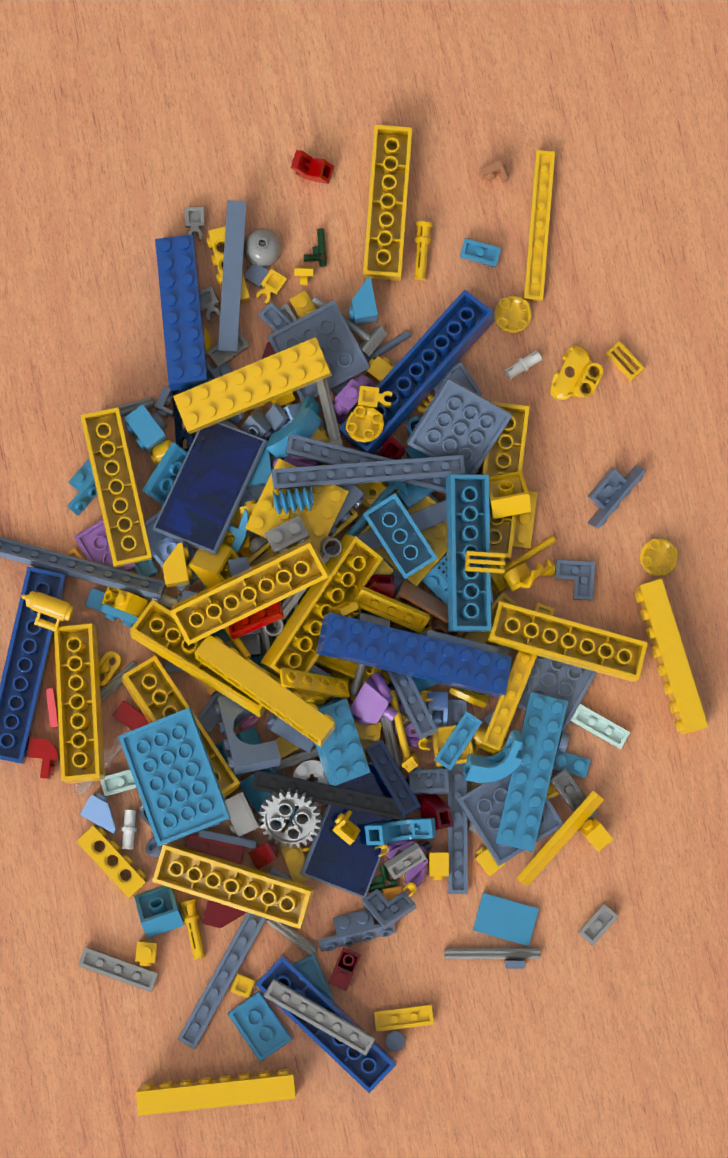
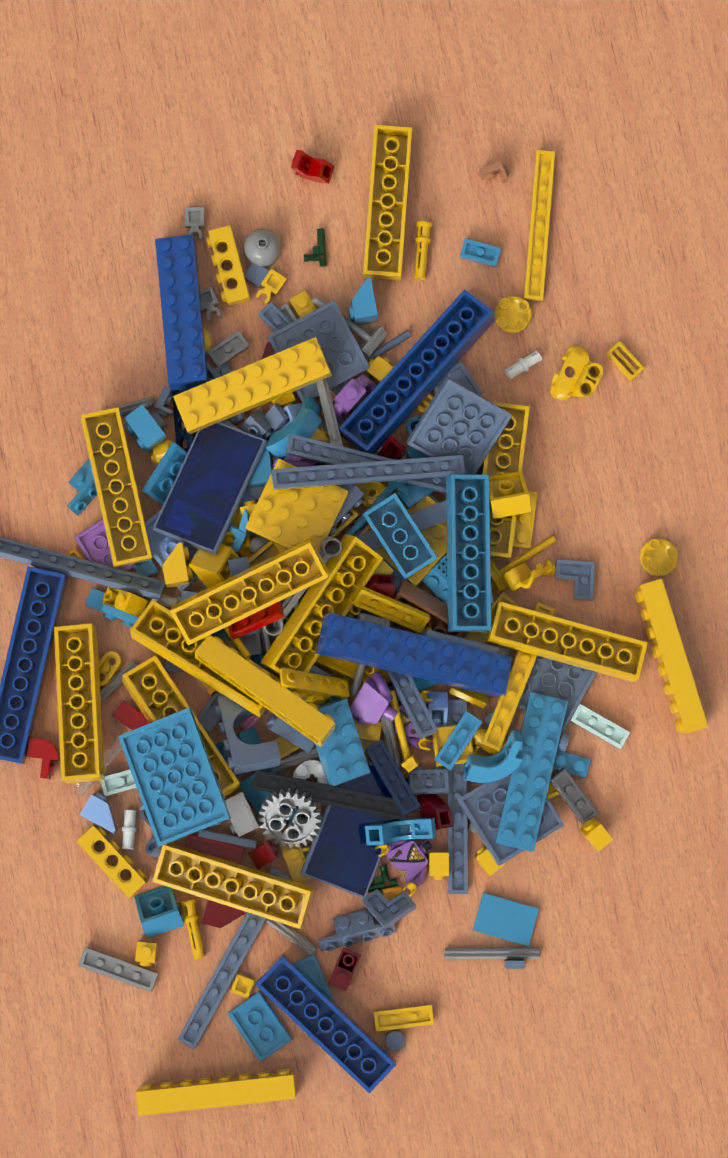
(49, 606): yellow piece -> none
(52, 707): coral tile -> none
(232, 276): sand blue tile -> none
(287, 535): light grey bracket -> none
(293, 500): dark azure piece -> none
(304, 272): yellow tile -> none
(319, 1017): light grey tile -> none
(345, 608): yellow tile -> none
(345, 828): yellow bracket -> none
(364, 424): yellow dish -> none
(371, 397): yellow plate -> none
(405, 861): light grey plate -> none
(501, 562): yellow tile -> none
(560, 838): yellow tile -> none
(598, 924): light grey plate -> none
(611, 492): sand blue bracket -> none

